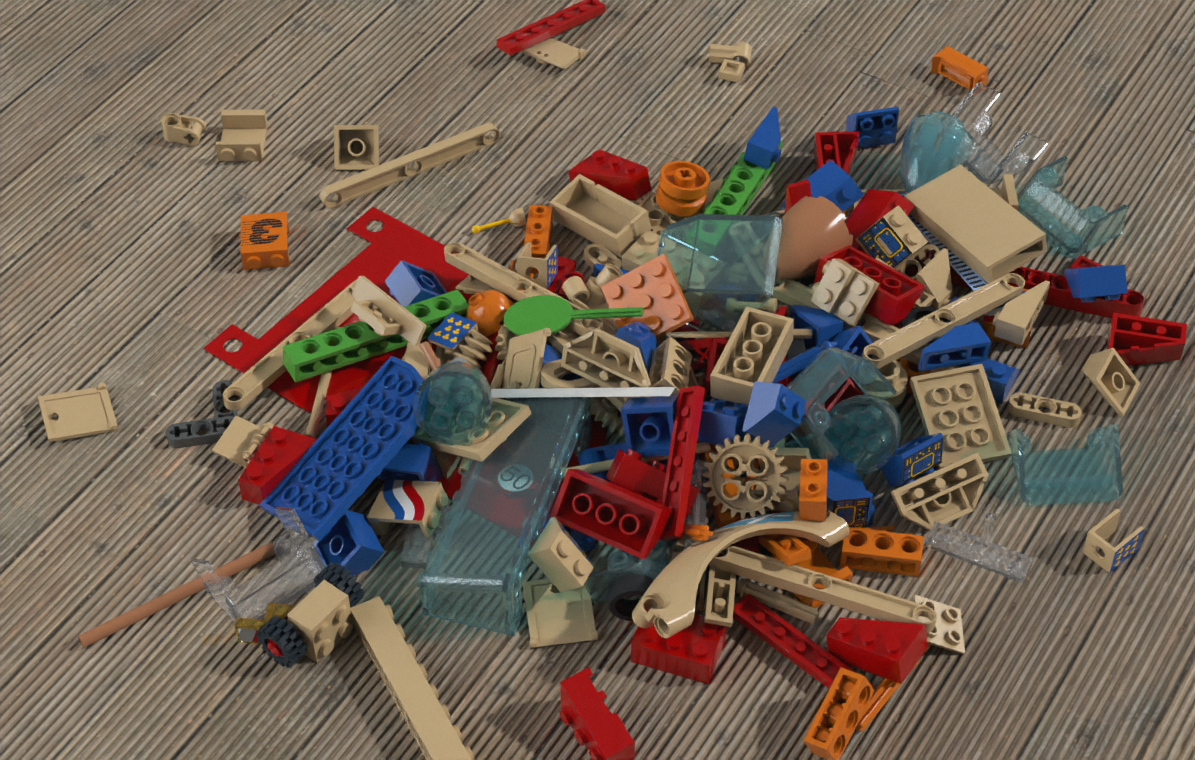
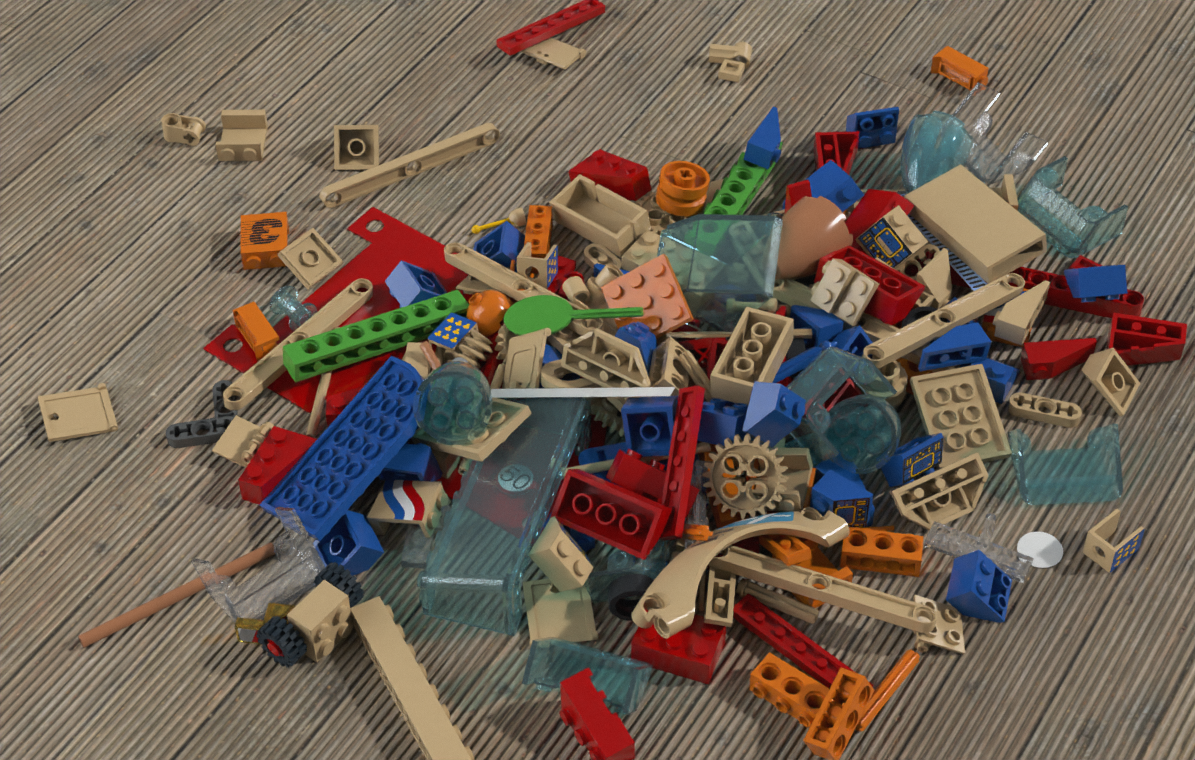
(255, 329): none -> orange window
(294, 309): none -> clear light blue hose
(310, 258): none -> tan tile
(384, 313): tan bracket -> none
(502, 244): none -> blue slope
(618, 676): none -> clear light blue windscreen
(696, 373): none -> tan axle
(787, 680): none -> orange brick
(813, 489): orange brick -> none
(878, 646): red wedge -> none
(979, 587): none -> blue slope
(1042, 547): none -> white sticker
(1051, 358): none -> red slope

